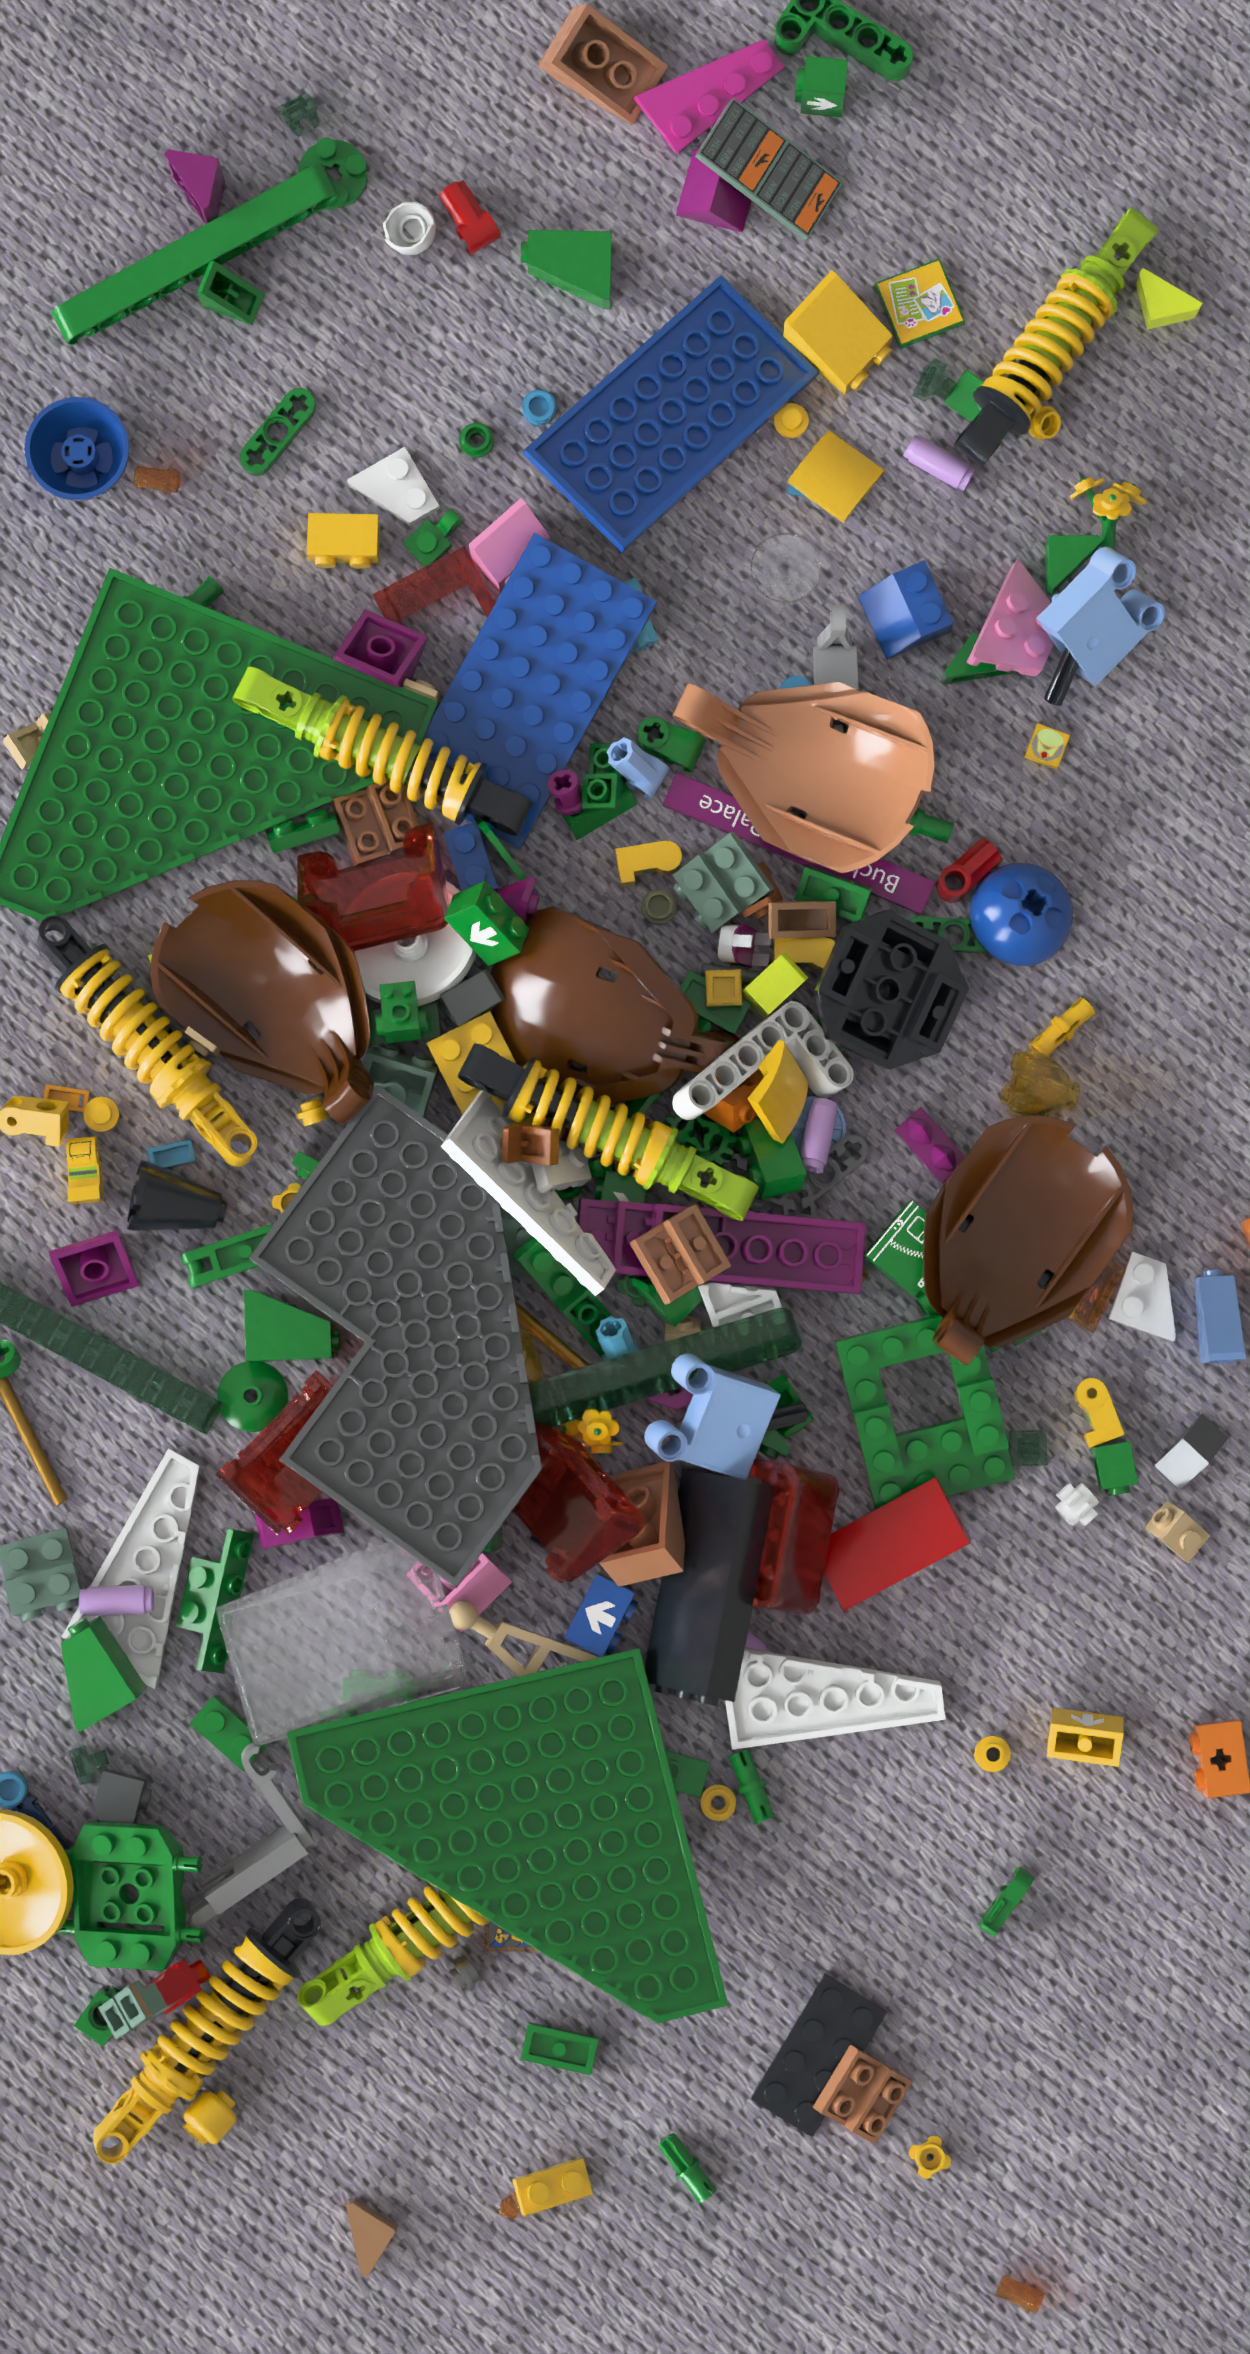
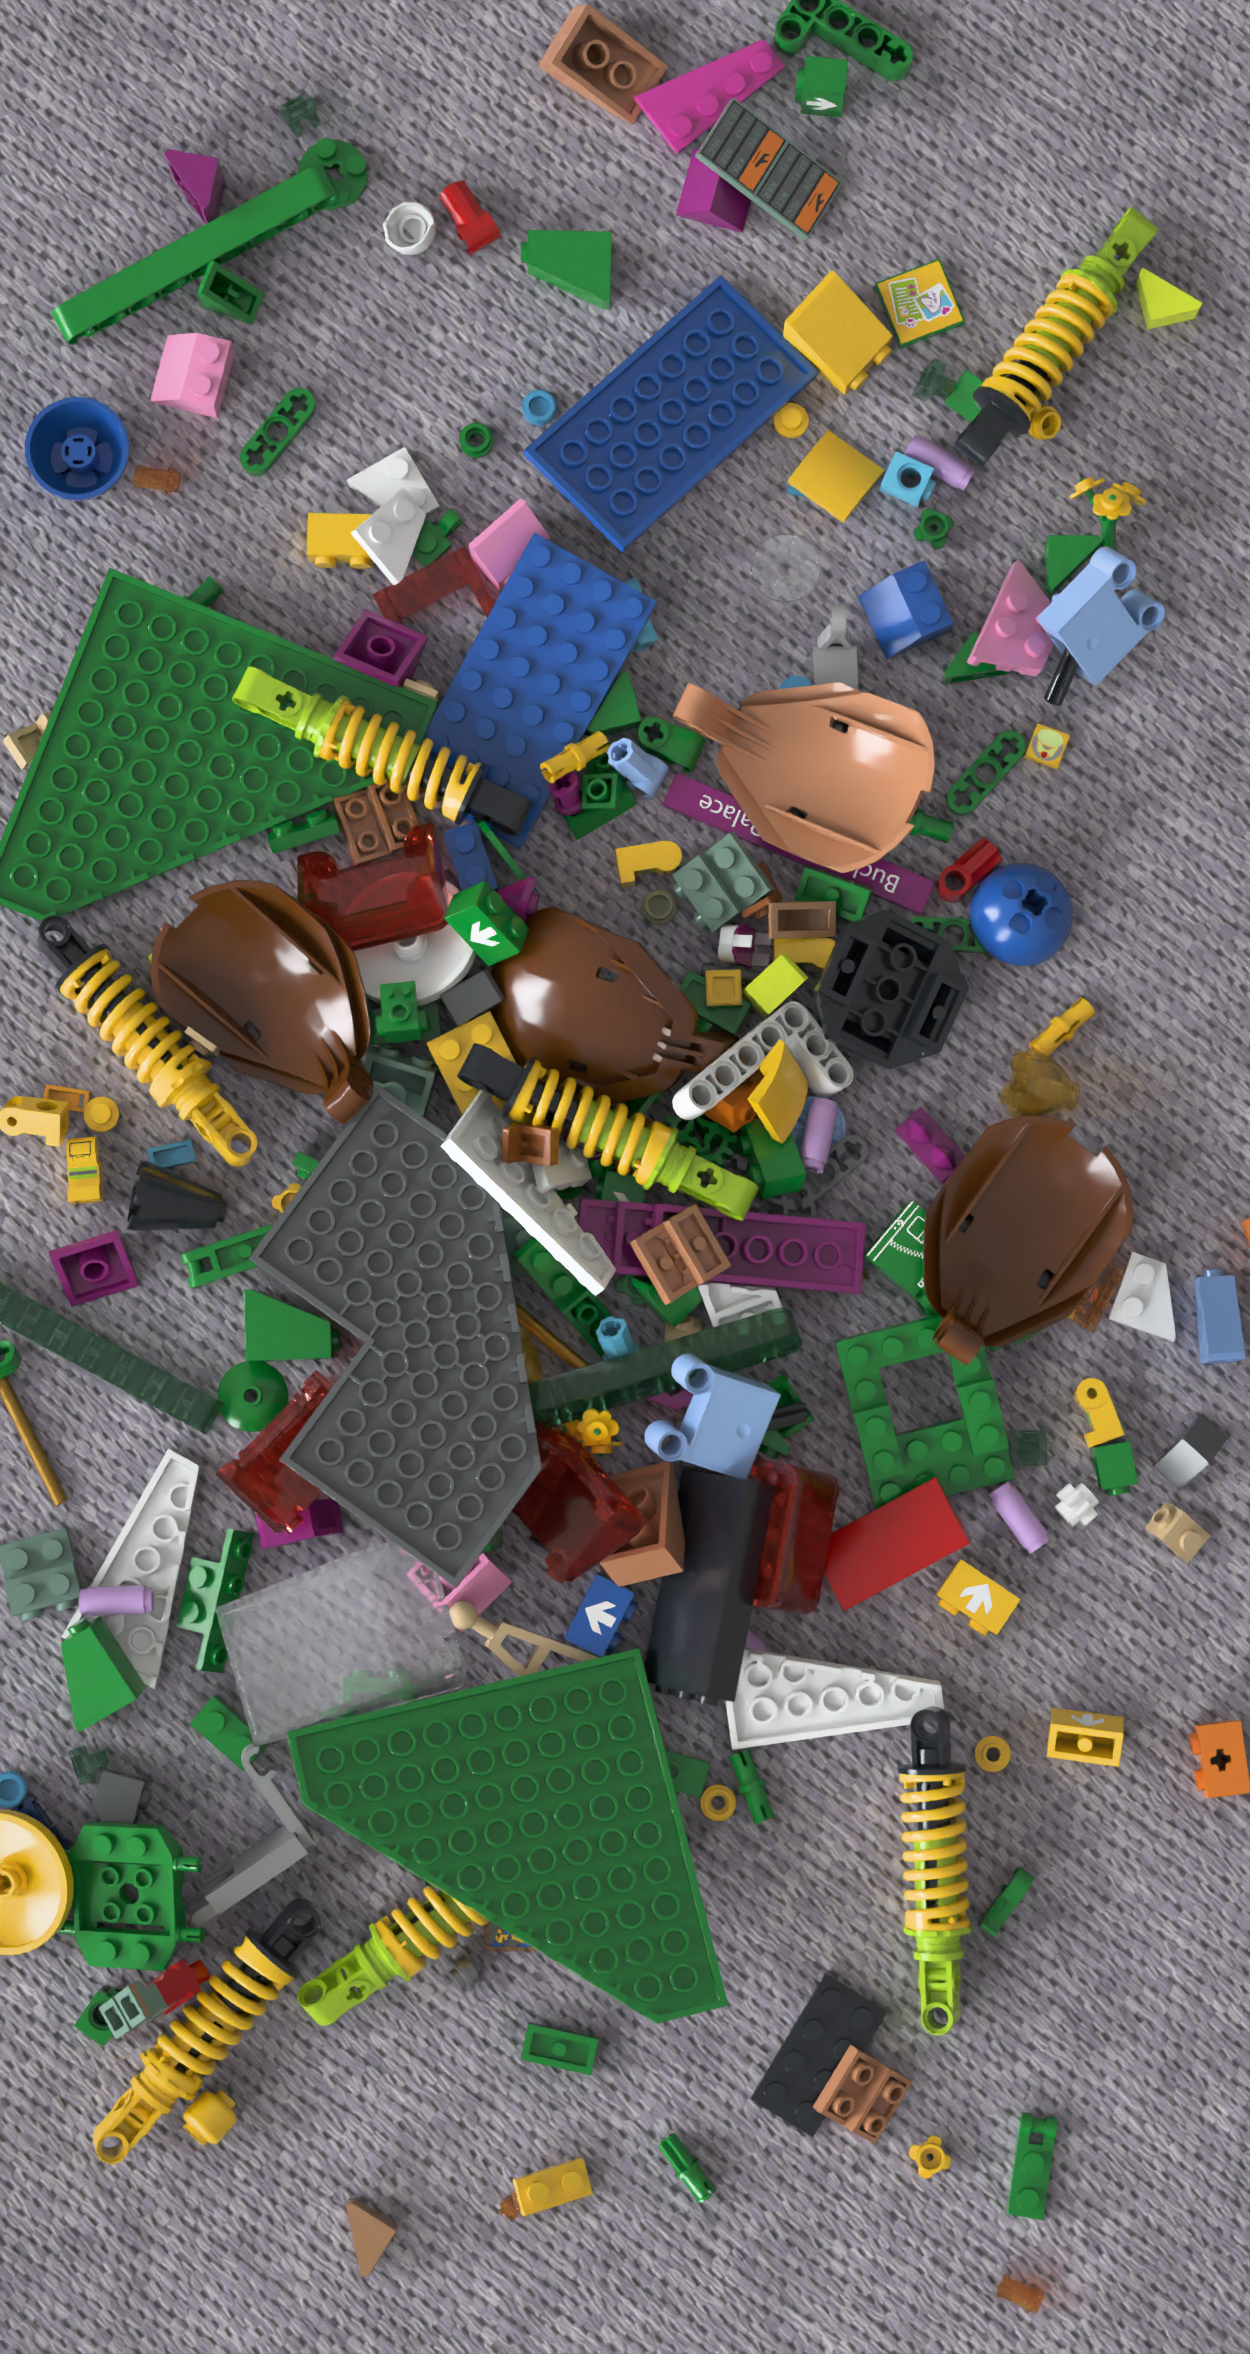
(194, 373): none -> bright pink slope
(312, 1112): yellow plate -> none
(392, 534): none -> white wing
(574, 757): none -> yellow pin
(618, 711): none -> green slope
(904, 465): none -> medium azure brick
(936, 1867): none -> piece
(937, 519): none -> green plate
(961, 786): none -> green beam
(977, 1598): none -> yellow brick
(1019, 1517): none -> lavender piece
(1031, 2167): none -> green plate

